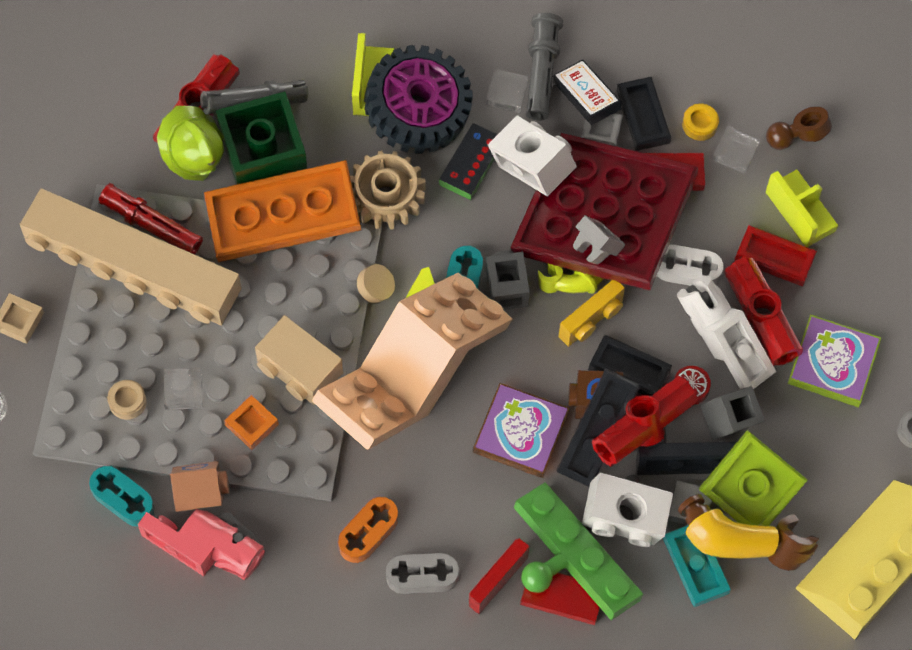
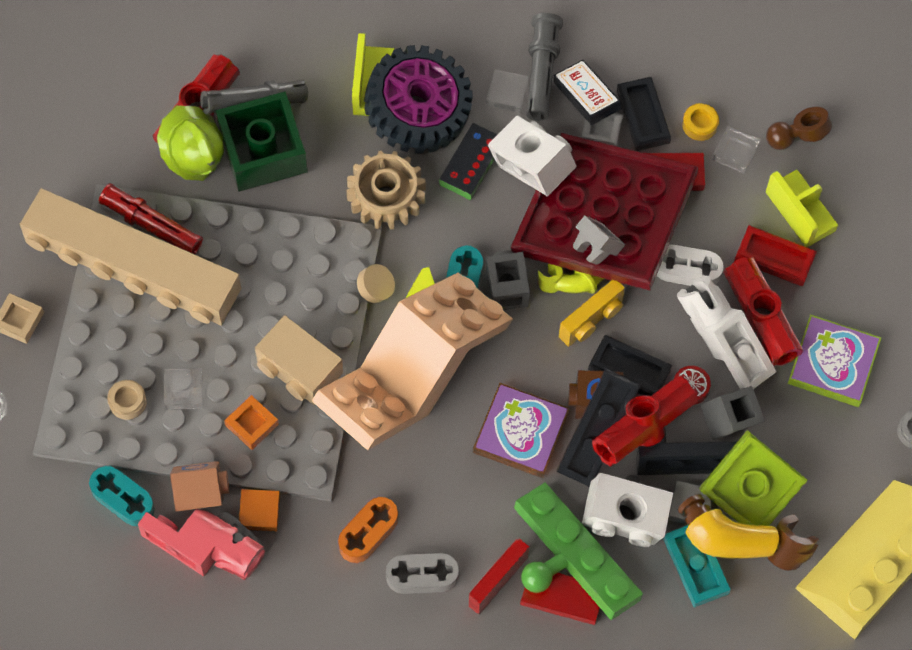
(259, 509): none -> orange tile
(282, 211): orange tile -> none

